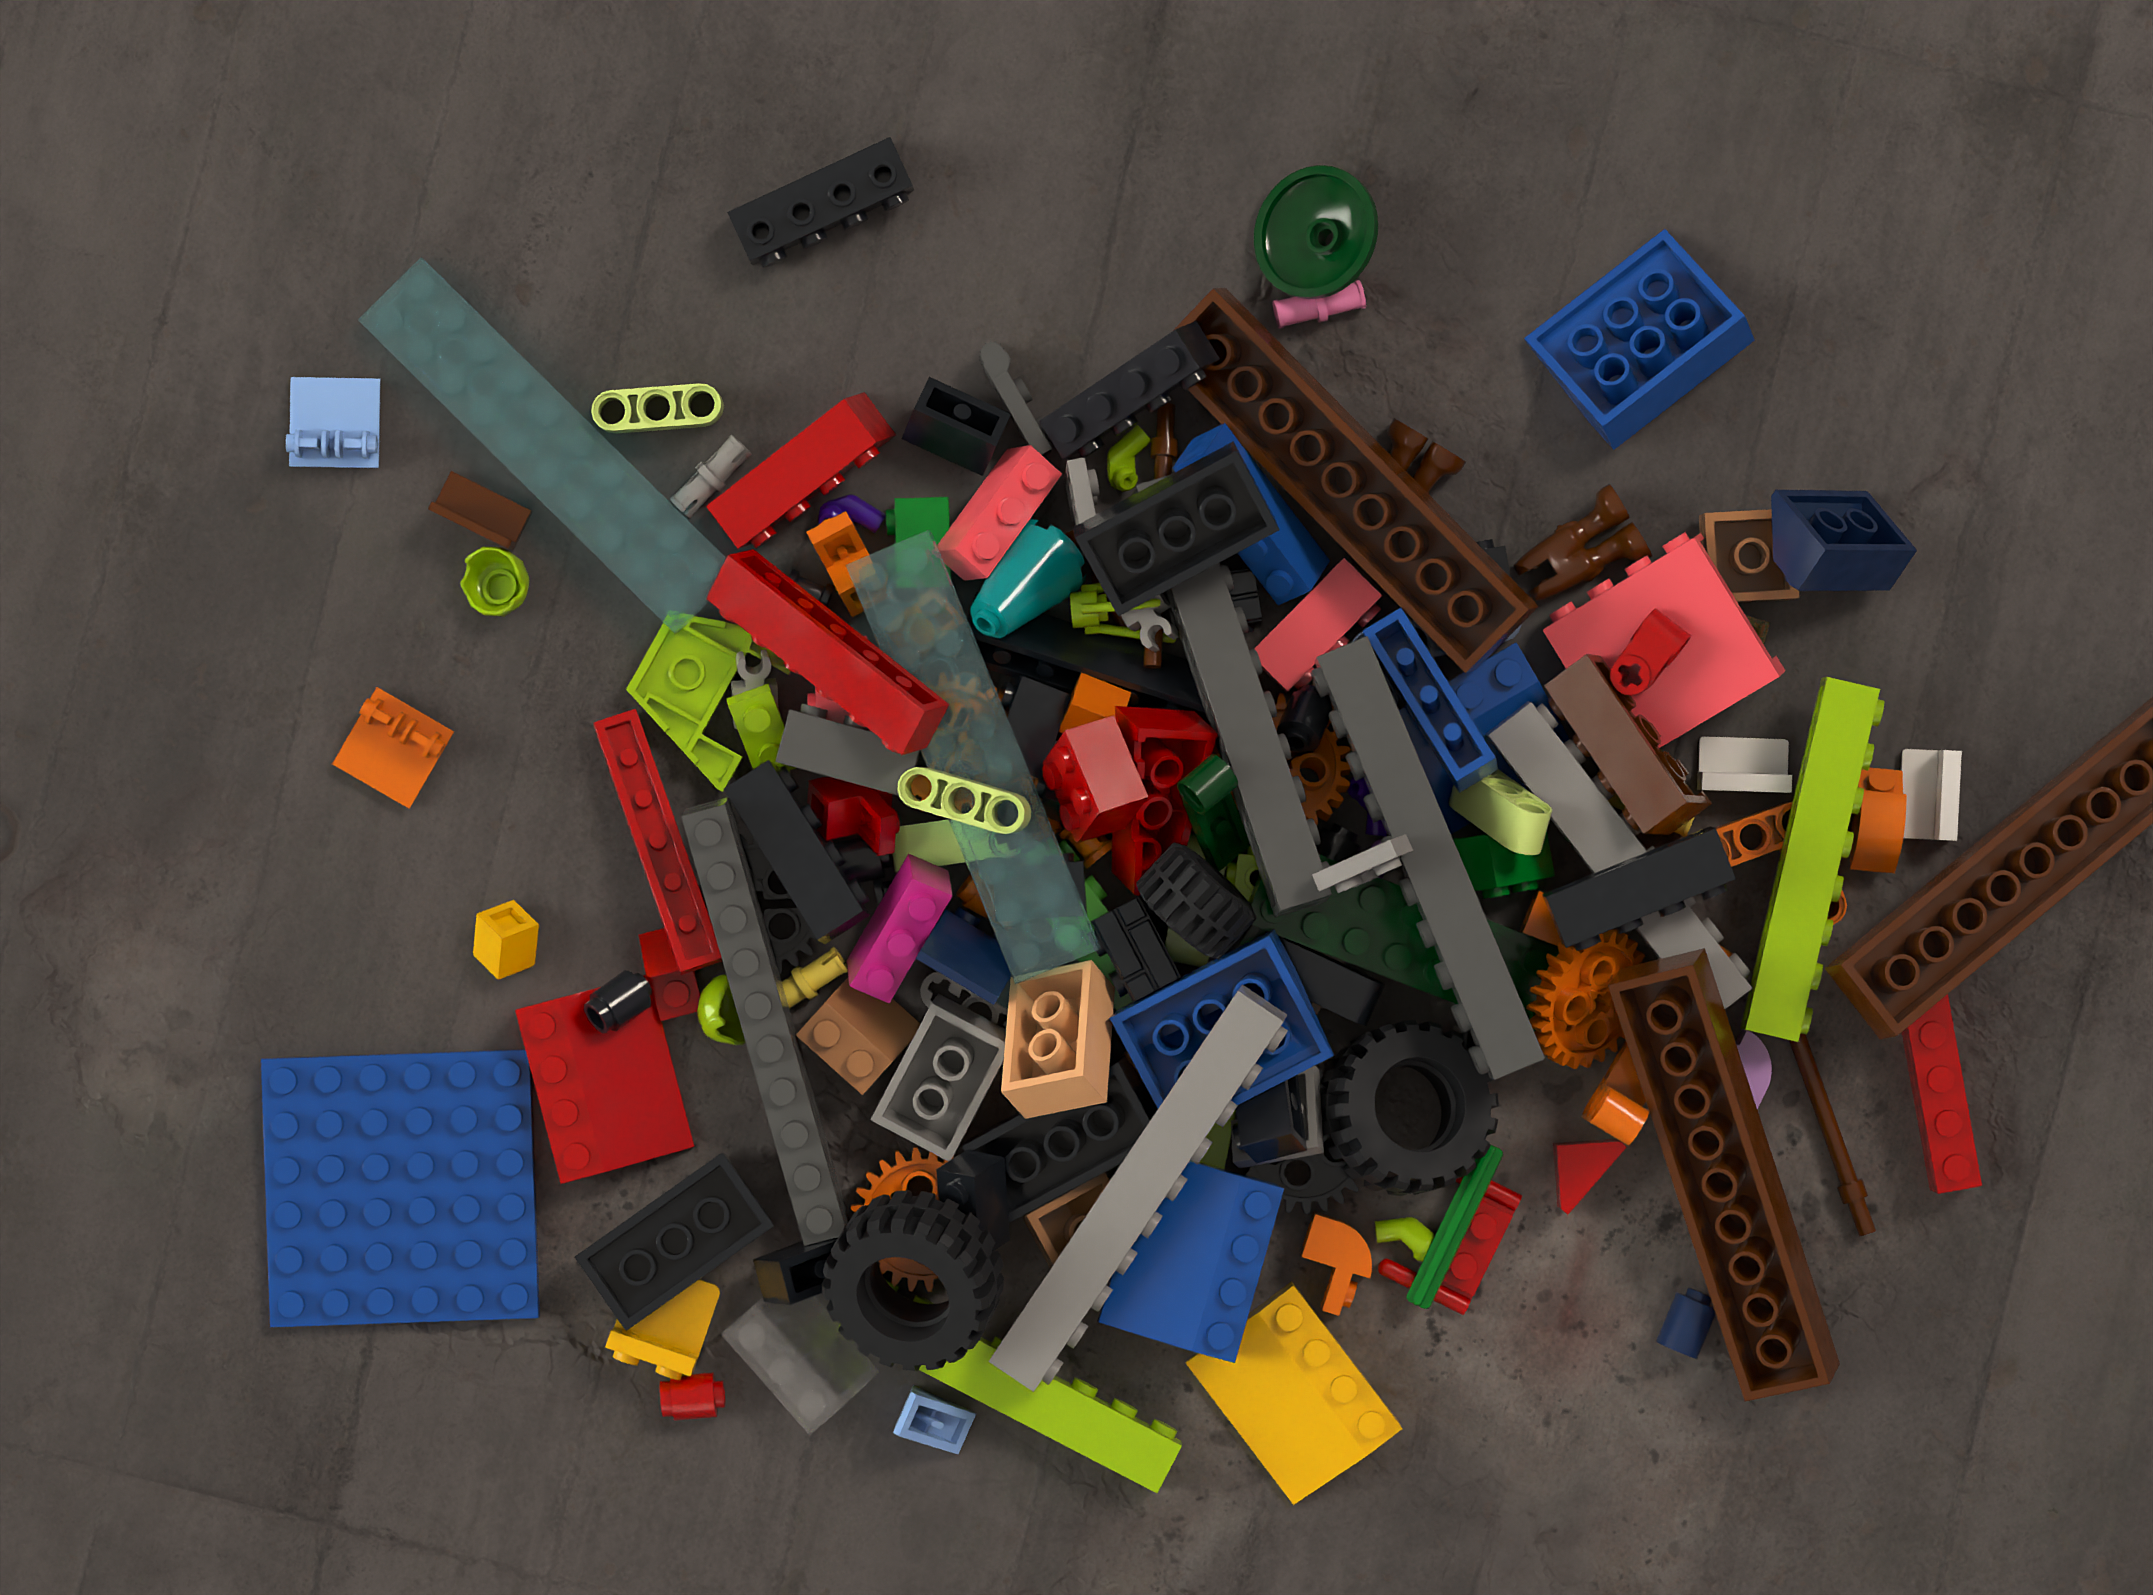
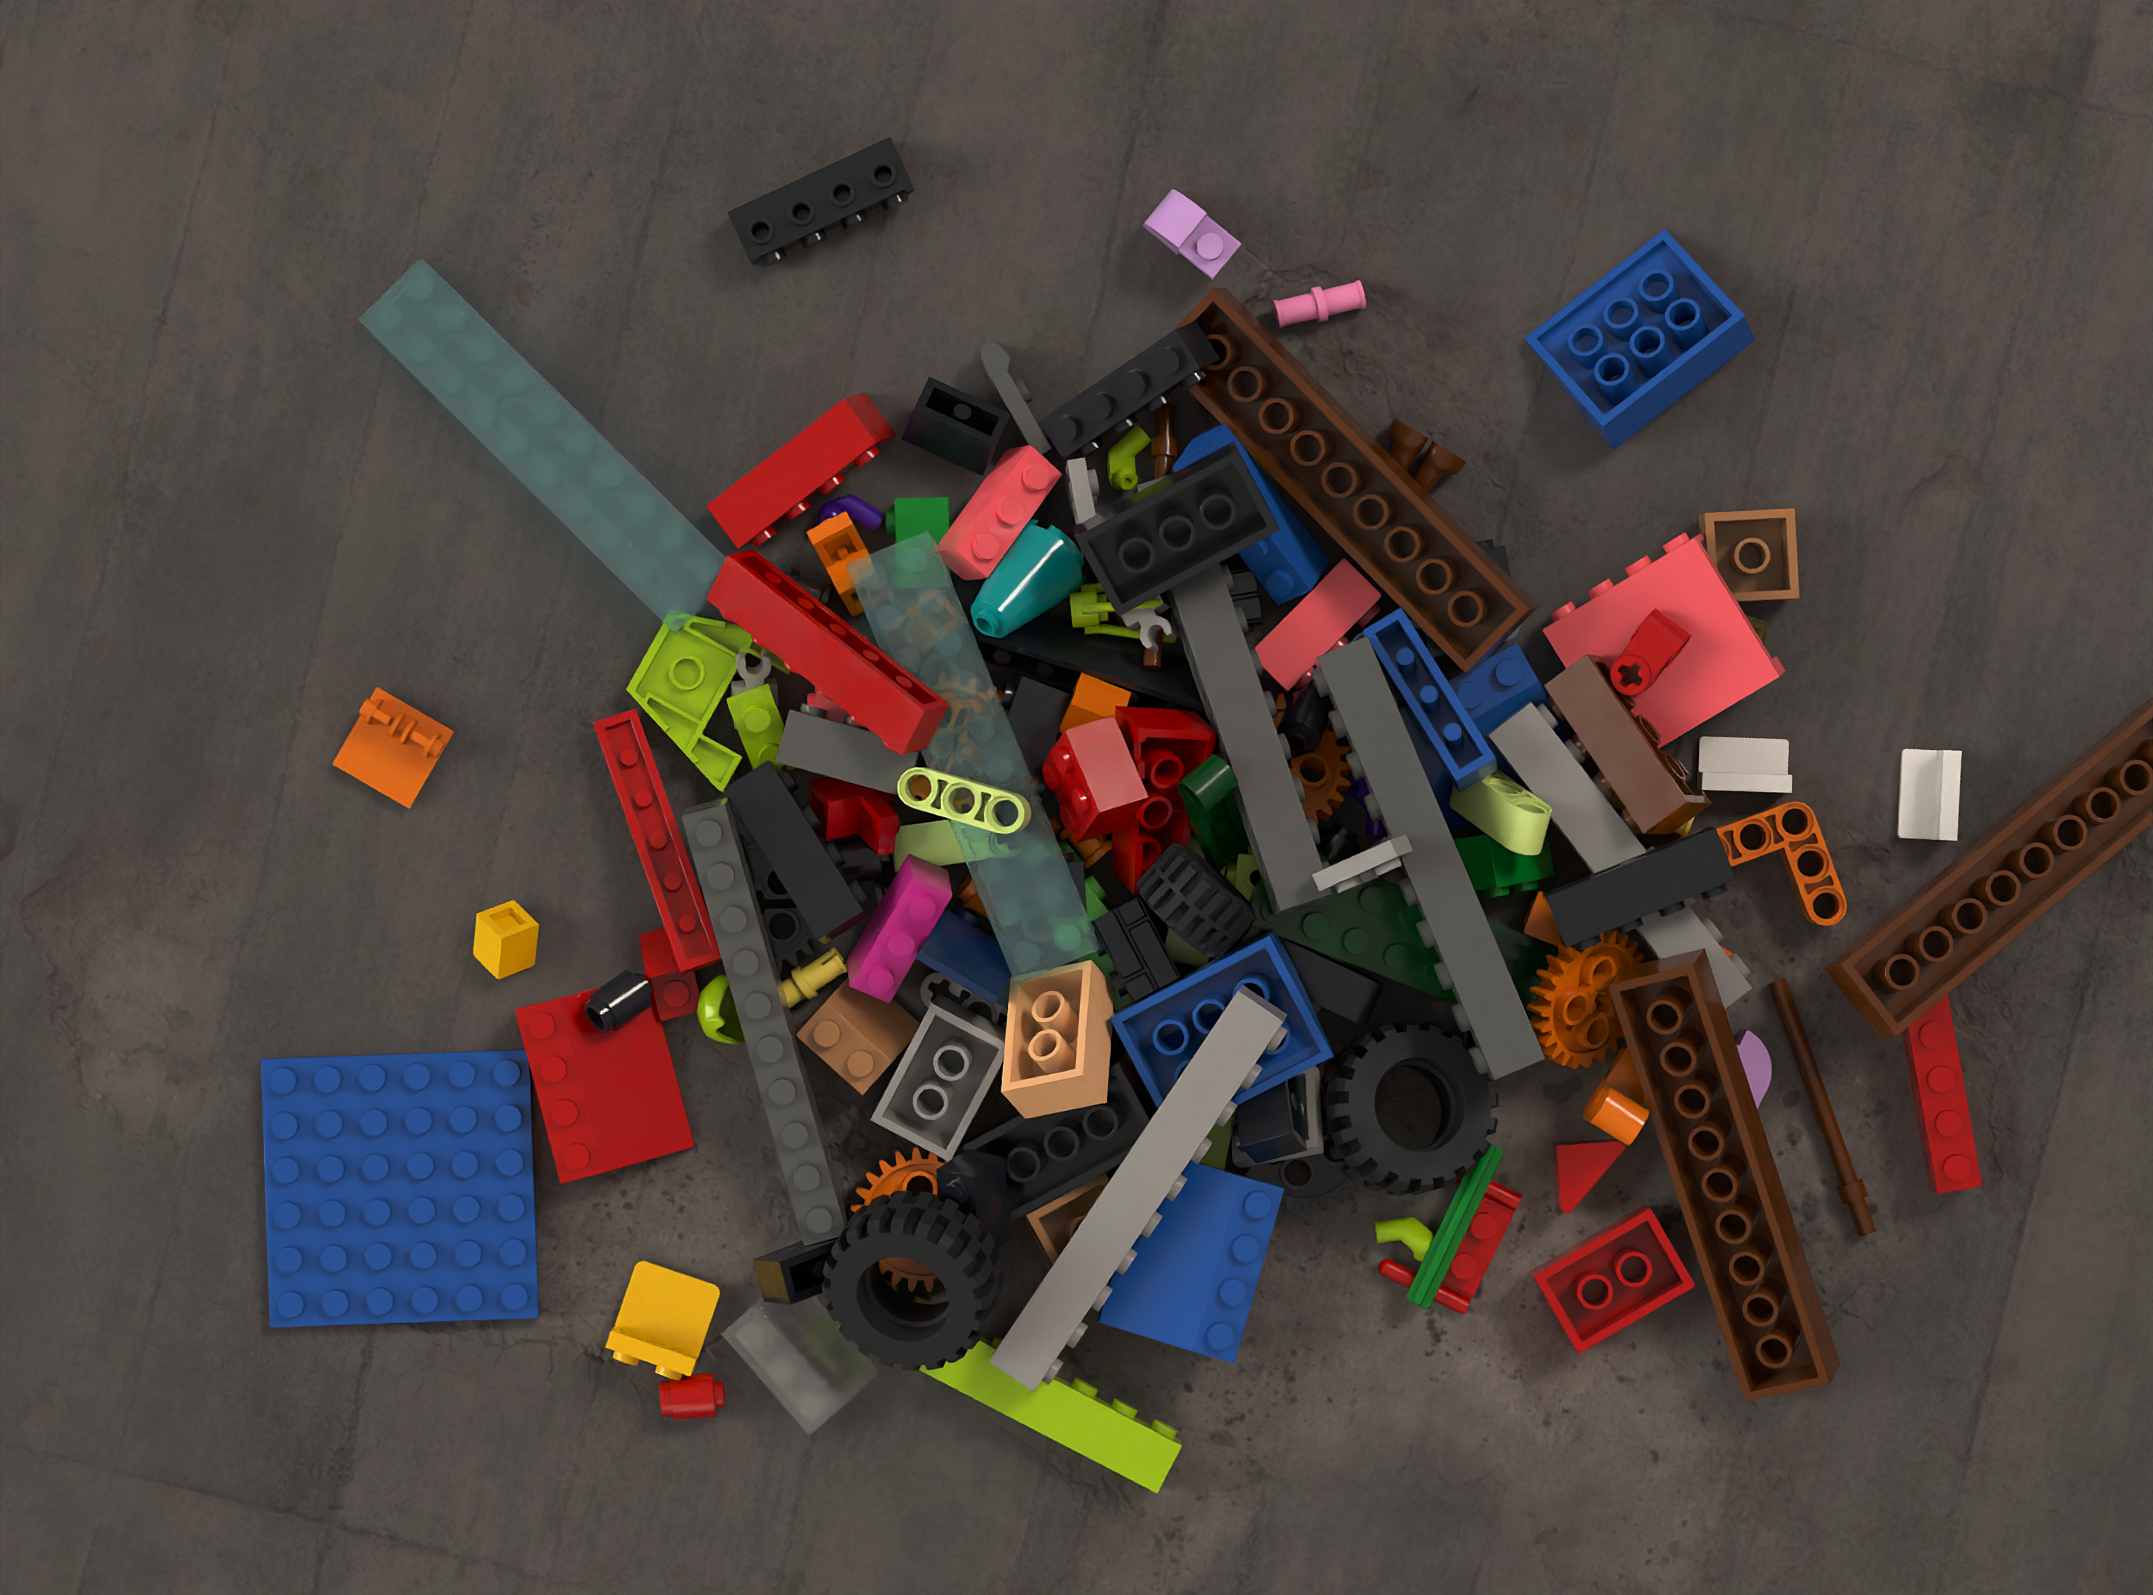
(334, 422): light blue hinge -> none
(481, 511): reddish brown panel -> none
(495, 581): lime hair -> none
(635, 405): yellowish green beam -> none
(674, 1241): black brick -> none
(710, 476): light grey pin -> none
(934, 1421): light blue slope -> none
(1191, 233): none -> lavender brick
(1295, 226): dark green dish -> none
(1296, 1396): yellow slope -> none
(1343, 1248): orange brick -> none
(1567, 551): reddish brown piece -> none
(1612, 1278): none -> red brick
(1687, 1323): dark blue brick -> none
(1811, 859): lime brick -> none
(1836, 541): dark blue slope -> none
(1880, 821): orange brick -> none

